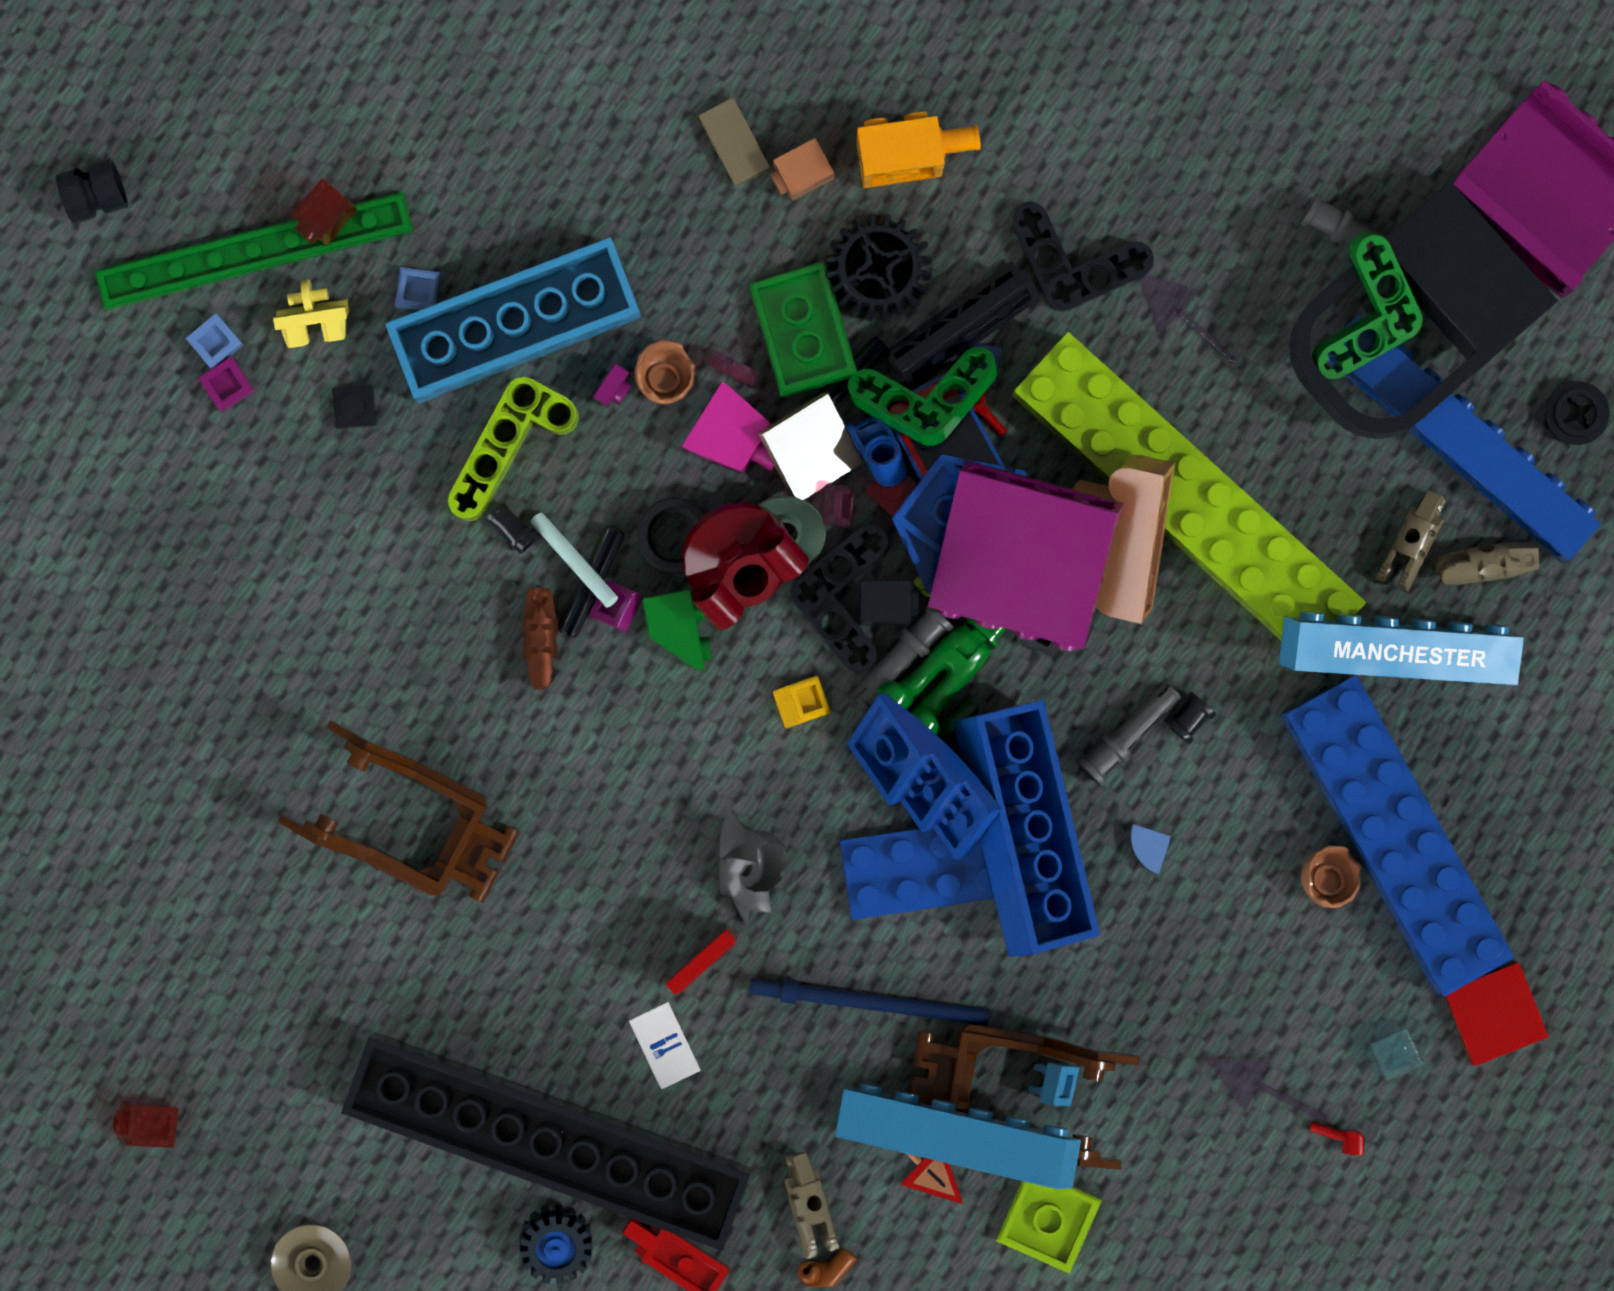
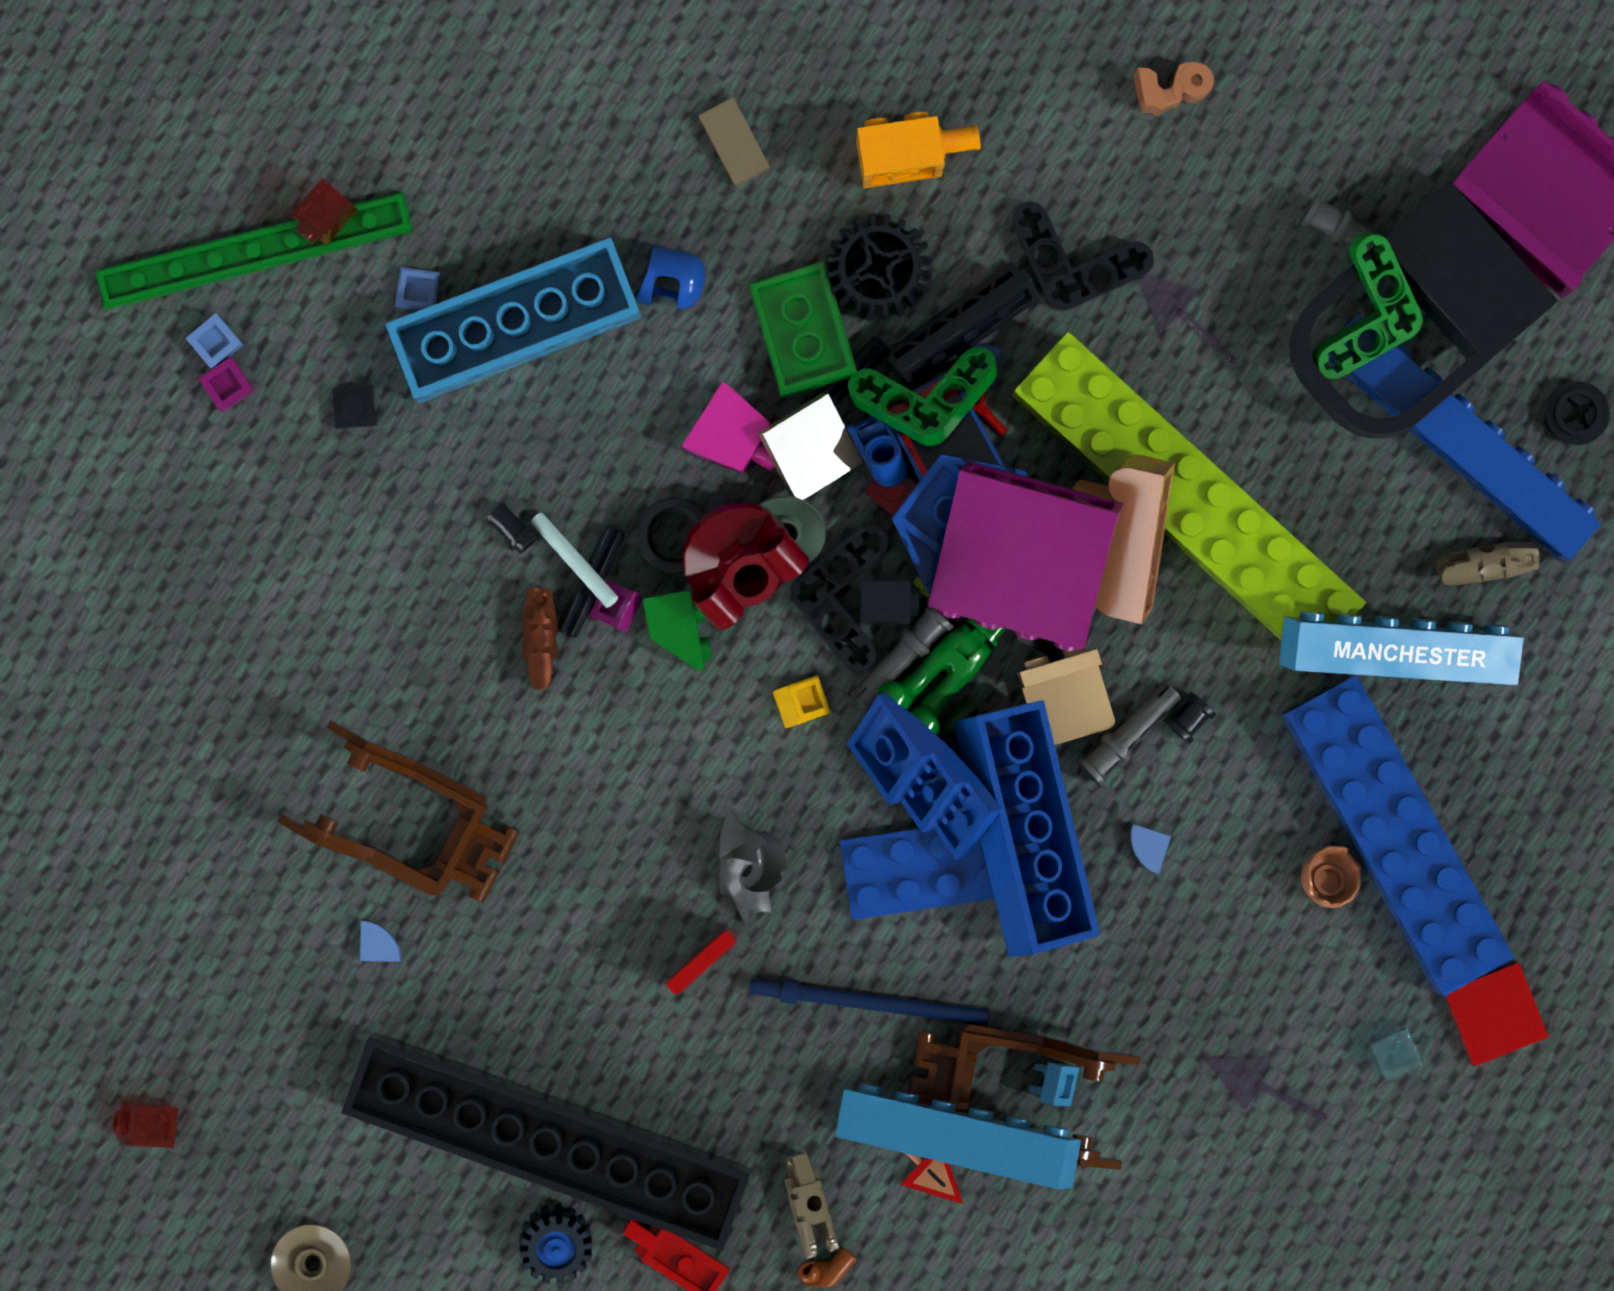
(91, 191): black wheel -> none
(294, 320): light yellow hips -> none
(378, 944): none -> medium blue tile
(505, 452): lime beam -> none
(614, 387): magenta plate -> none
(664, 372): nougat hair -> none
(664, 1045): white sticker -> none
(677, 264): none -> blue helmet
(734, 368): clear pink tile -> none
(801, 170): nougat brick -> none
(838, 506): clear pink tile -> none
(1049, 1223): lime tile -> none
(1071, 693): none -> tan bracket
(1189, 84): none -> nougat leg
(1352, 1140): red hand -> none
(1418, 522): dark tan hinge -> none

